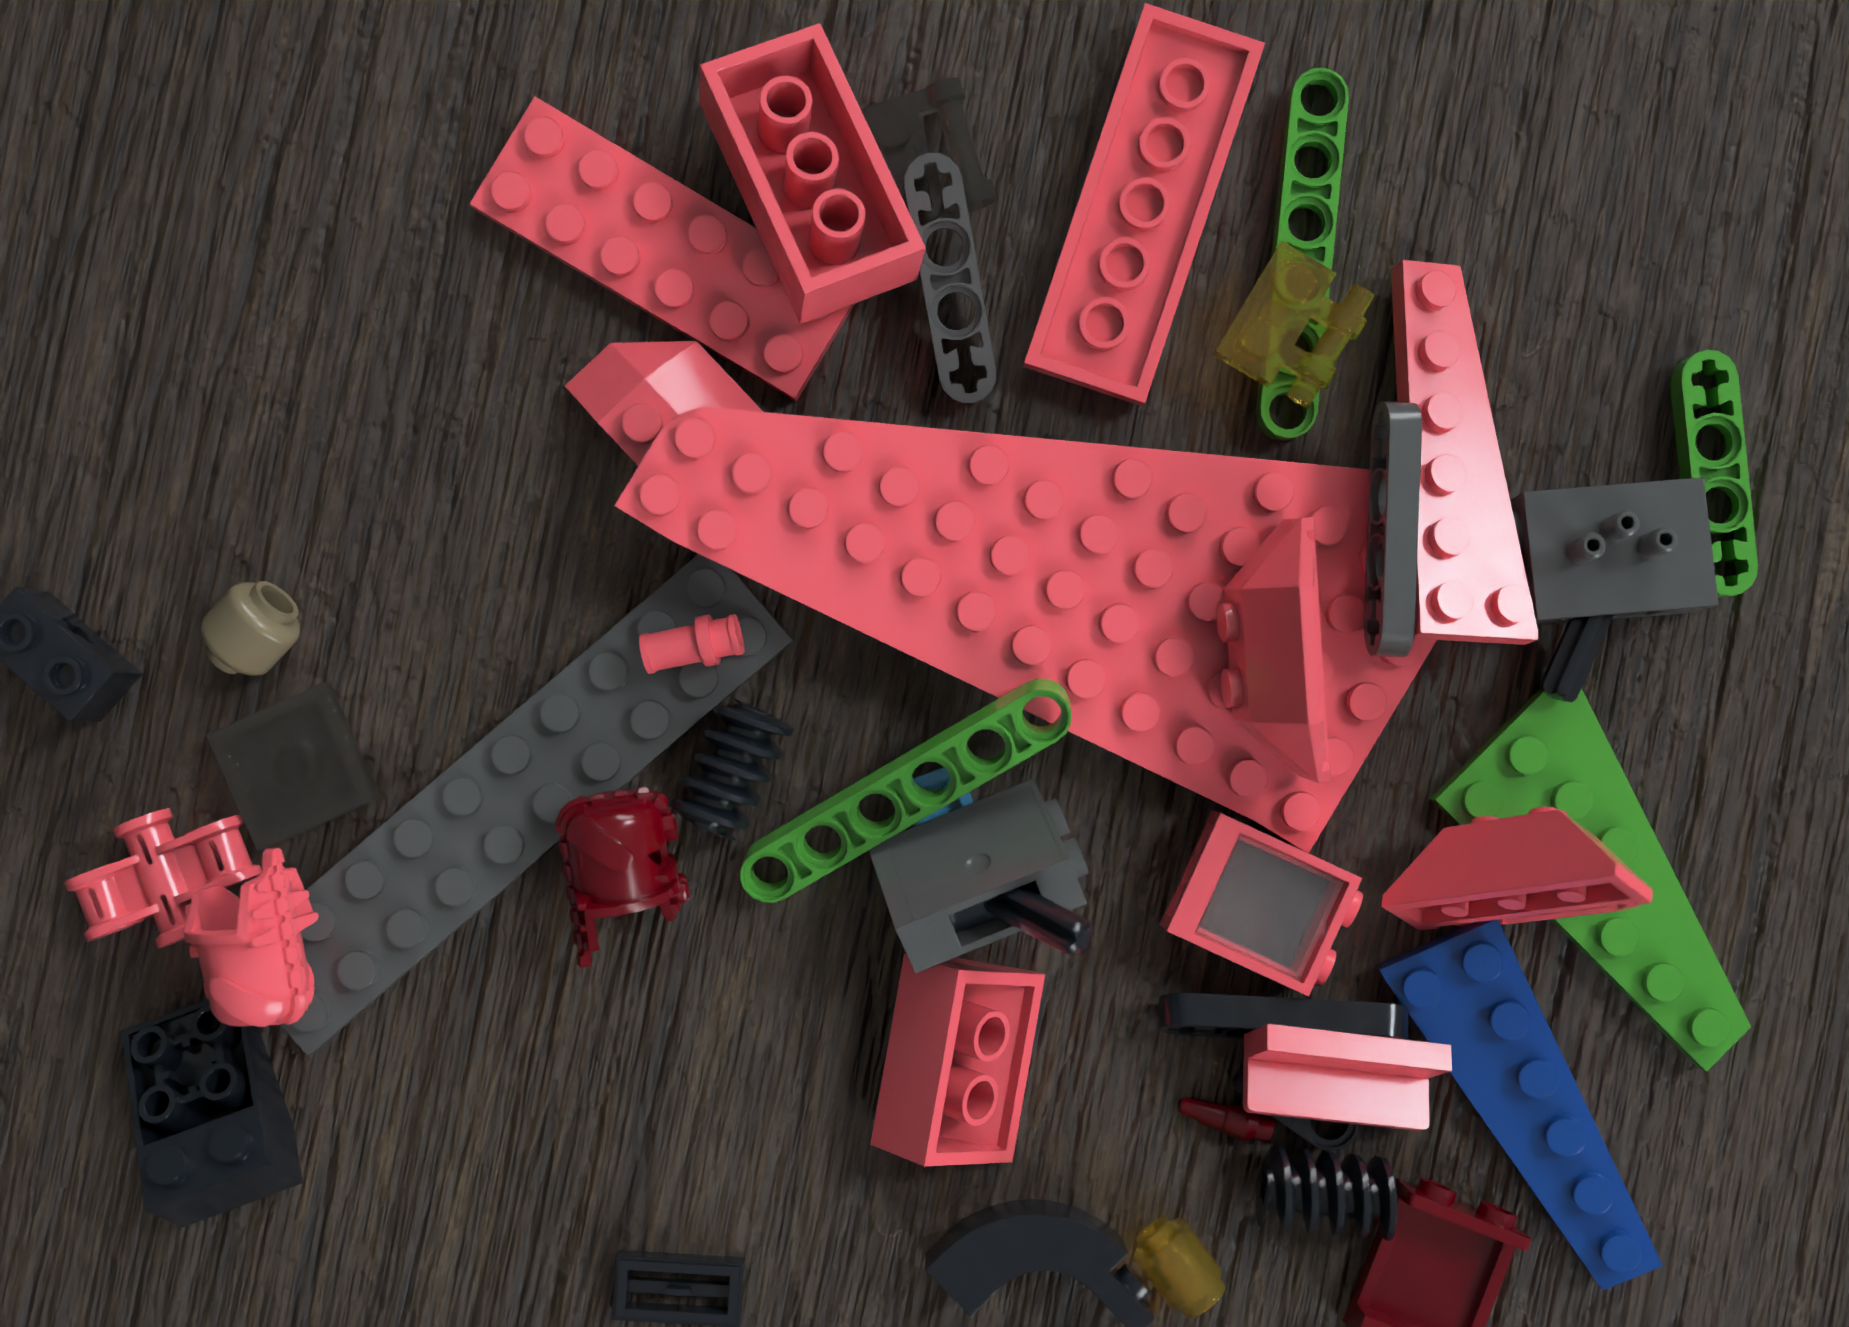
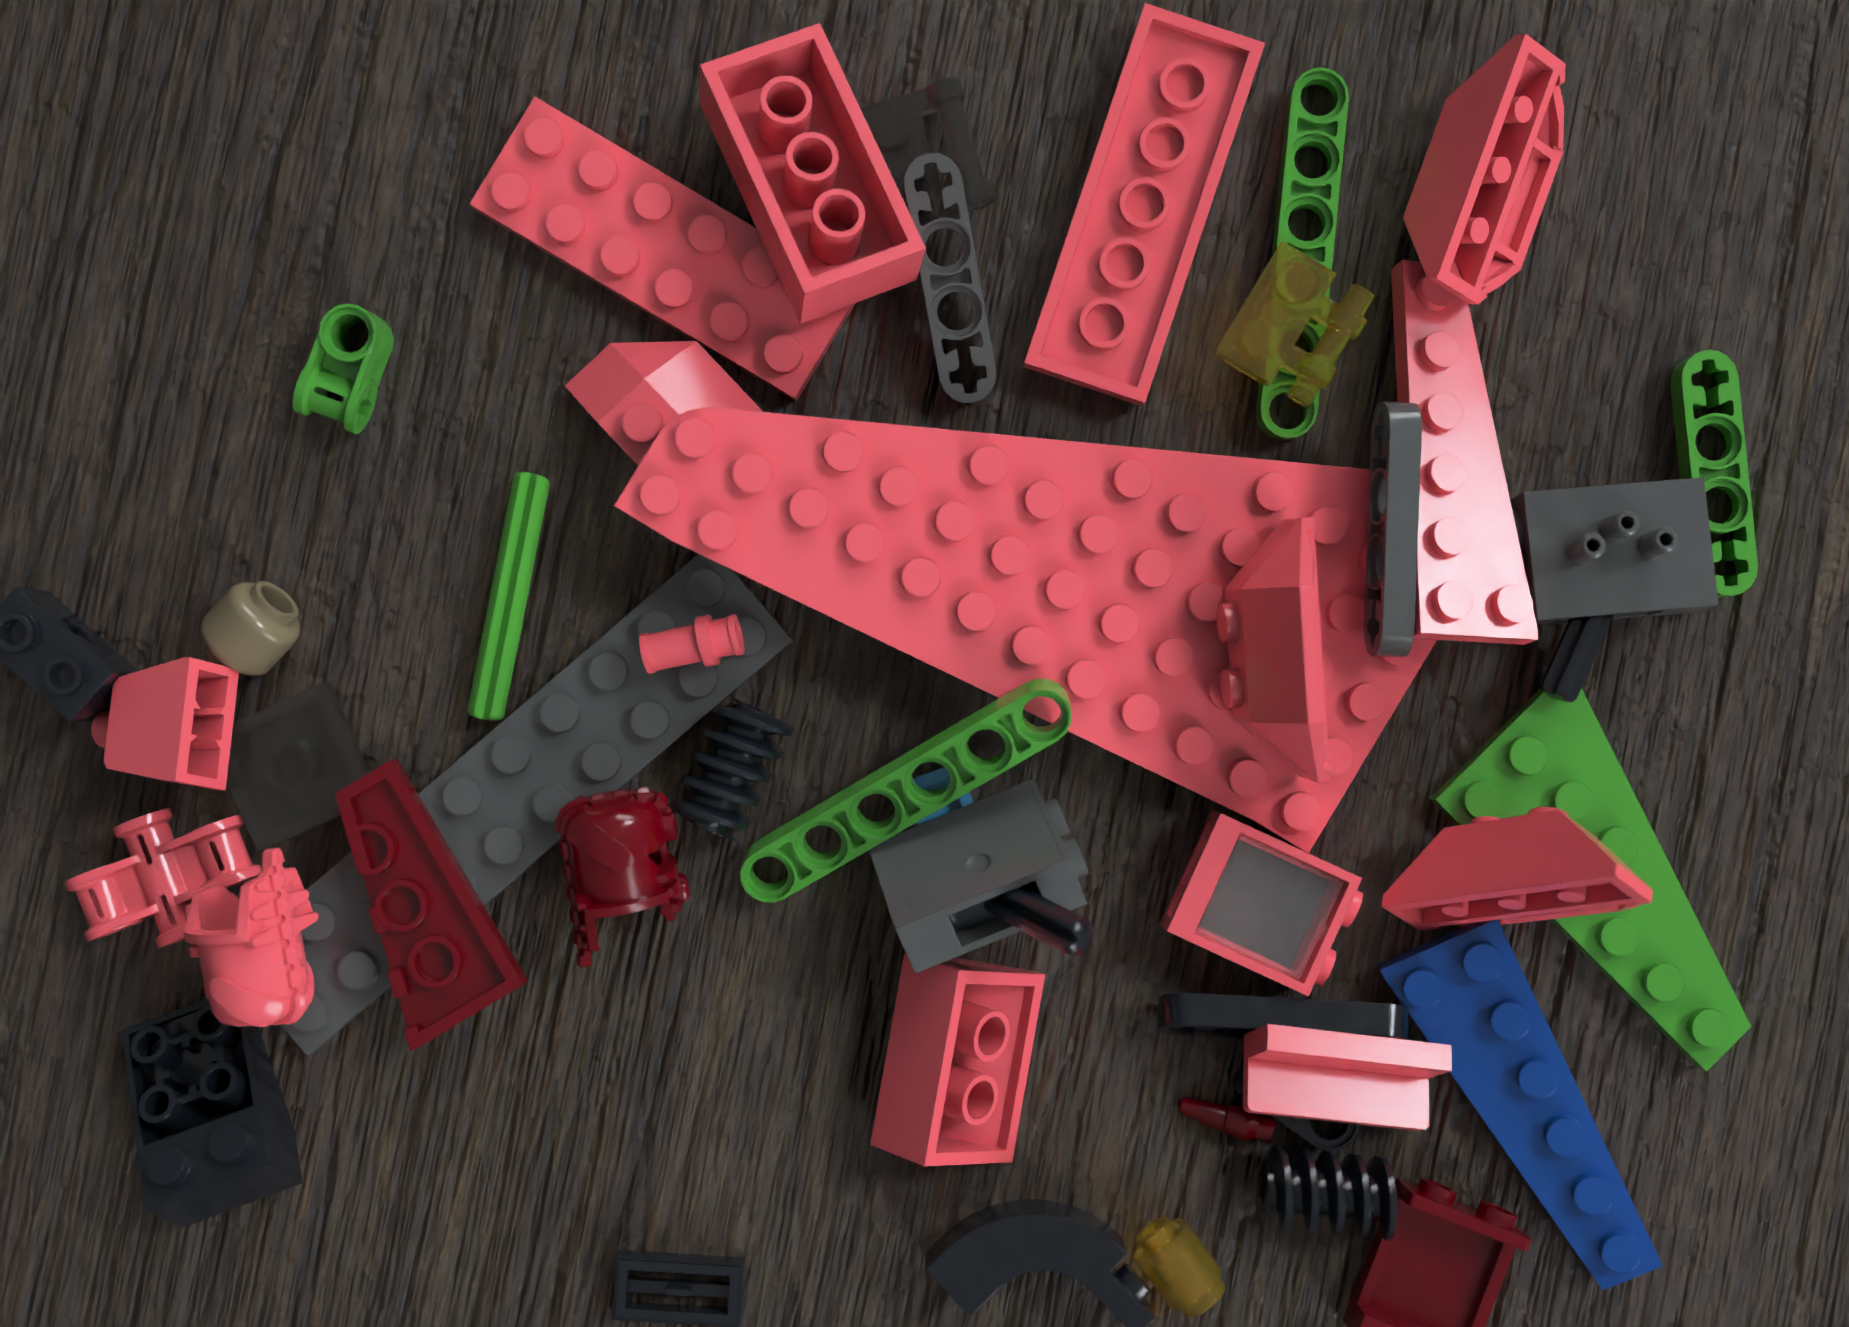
(171, 723): none -> coral torso
(344, 373): none -> bright green piece
(430, 920): none -> dark red wing
(508, 596): none -> bright green axle
(1489, 171): none -> coral wedge

